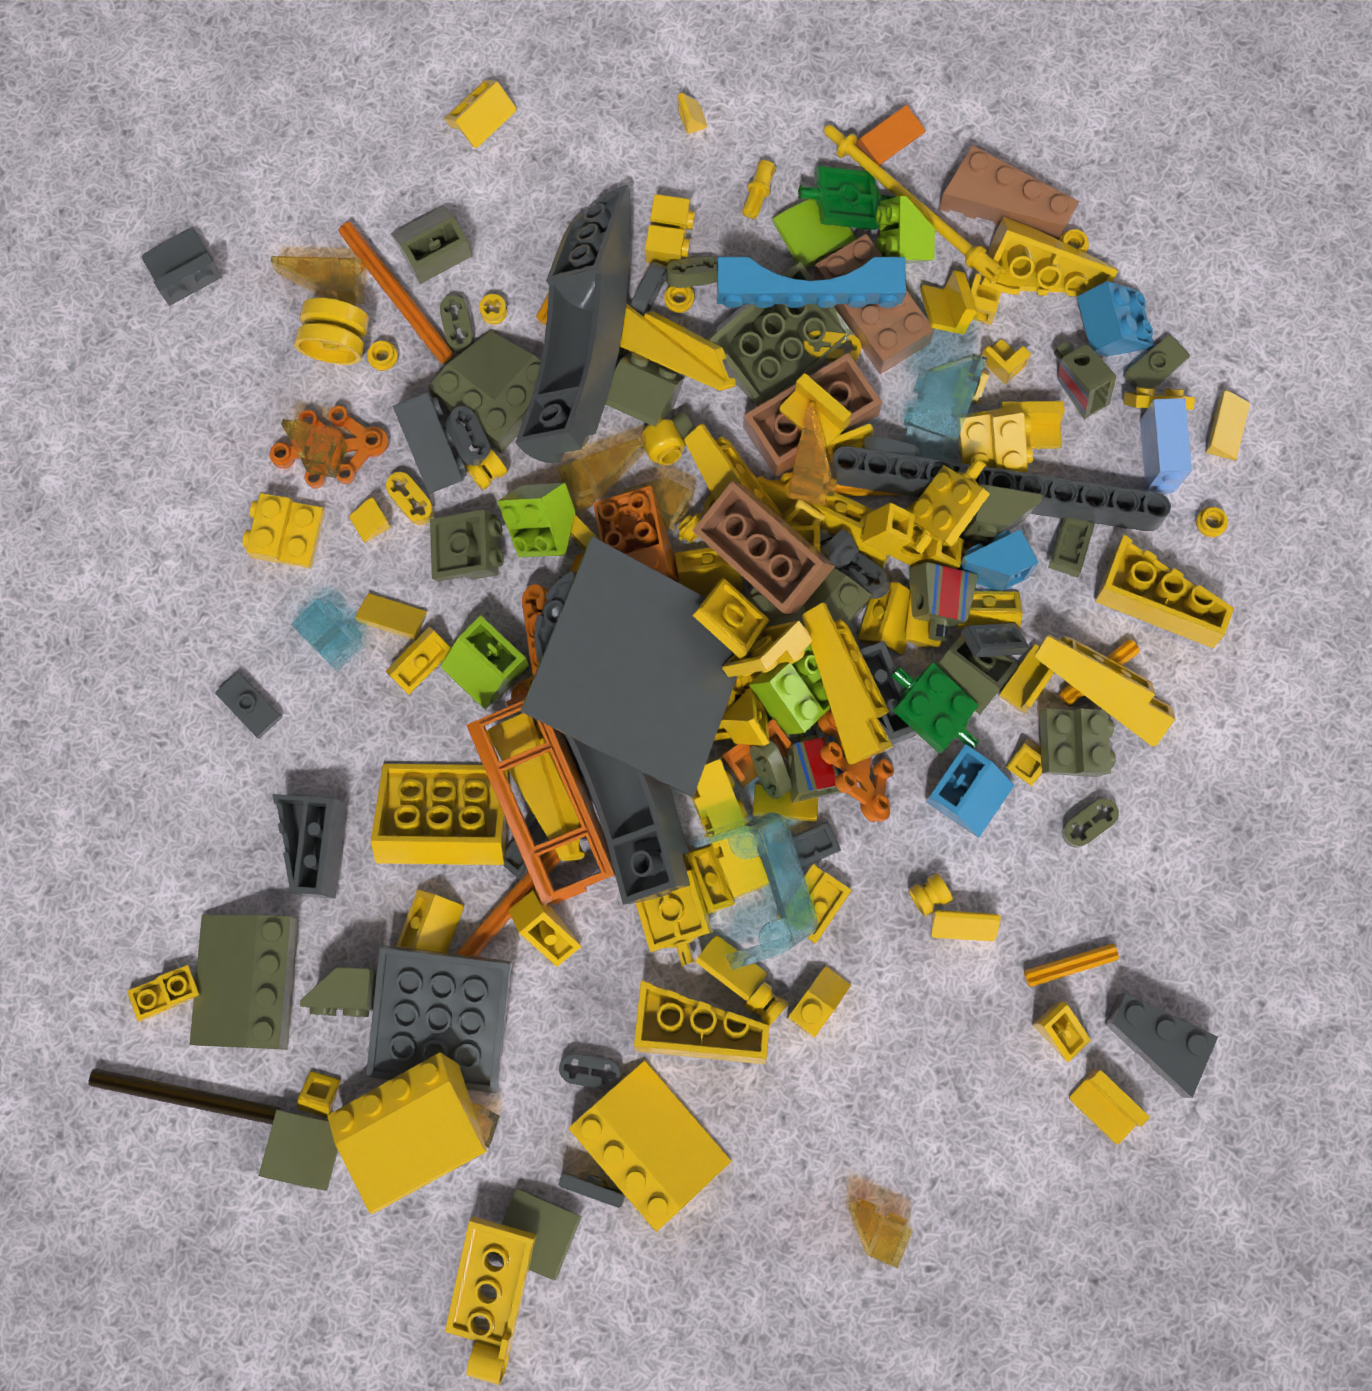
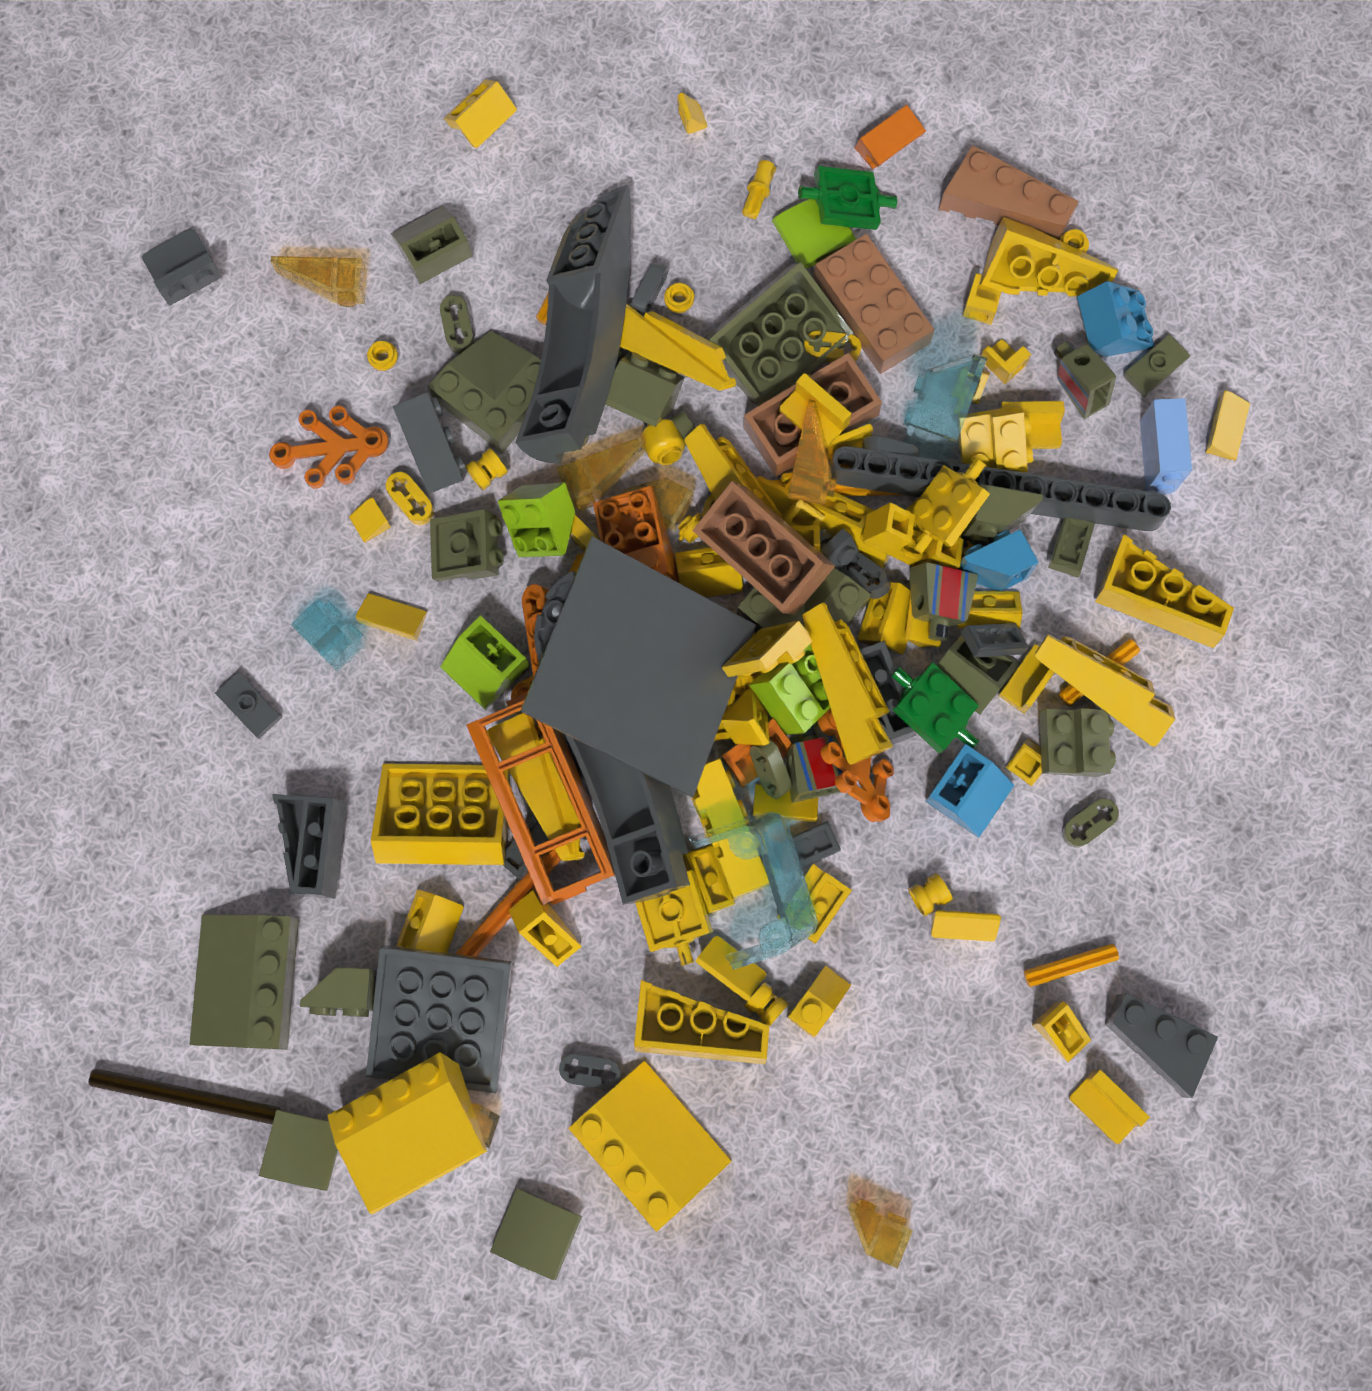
(163, 993): yellow slope -> none
(283, 531): yellow plate -> none
(317, 447): clear yellow slope -> none
(318, 1094): yellow slope -> none
(331, 331): yellow wheel -> none
(396, 292): orange axle -> none
(419, 660): yellow plate -> none
(466, 436): dark grey beam -> none
(492, 317): yellow bush -> none
(492, 1346): yellow hinge -> none
(593, 1188): dark grey plate -> none
(669, 228): yellow piece -> none
(692, 272): olive beam -> none
(731, 618): yellow plate -> none
(746, 282): dark azure arch -> none
(904, 231): lime slope -> none
(950, 307): yellow panel -> none
(974, 255): yellow bar -> none
(1144, 397): yellow plate -> none
(1219, 517): yellow plate -> none

